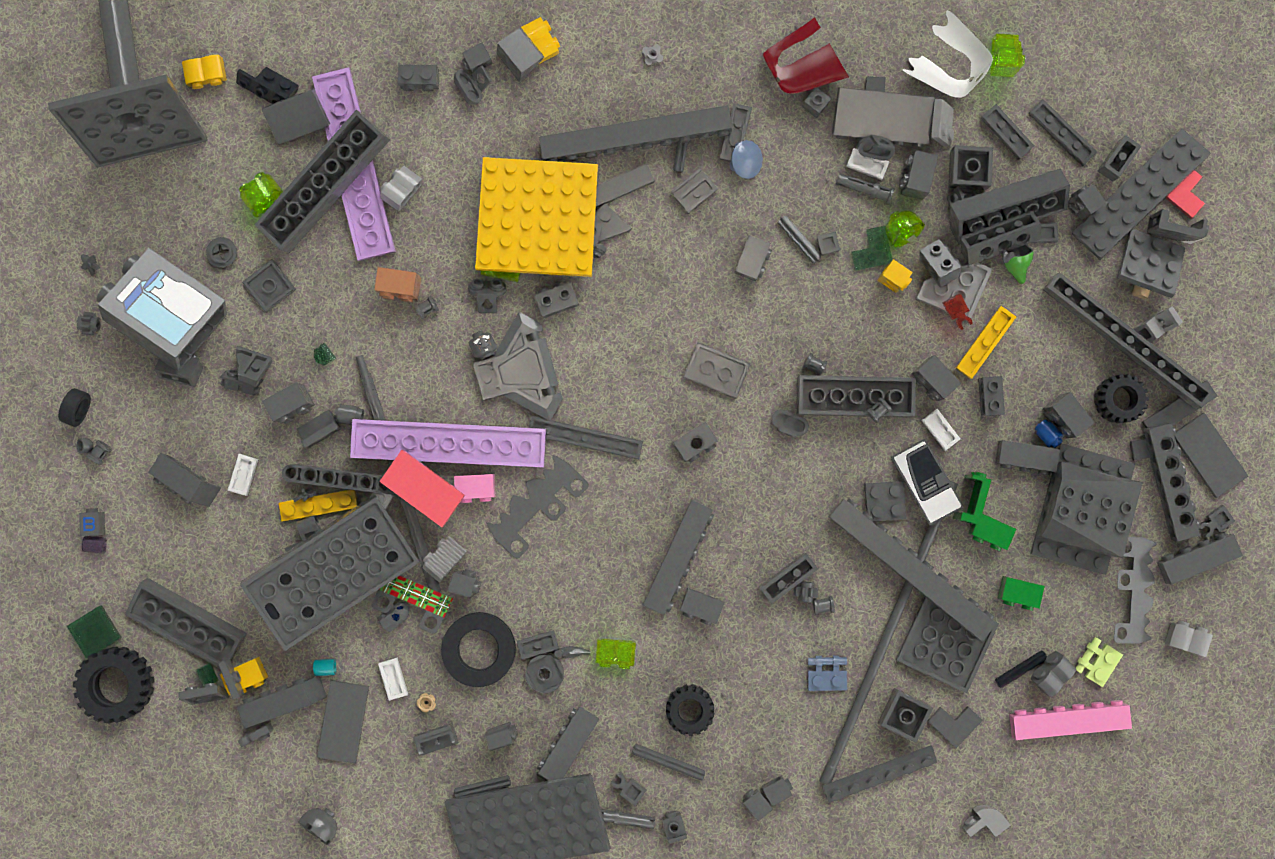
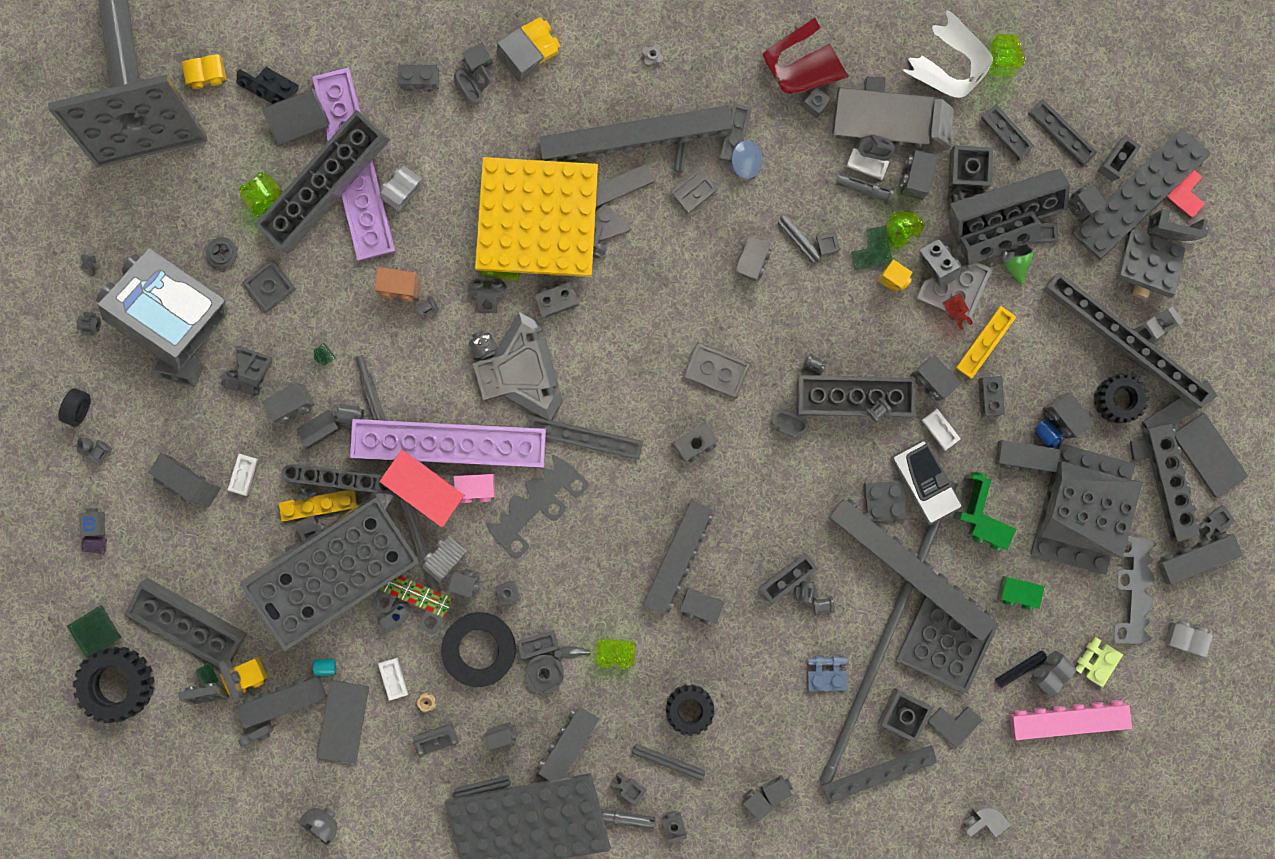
(508, 592): none -> dark grey brick

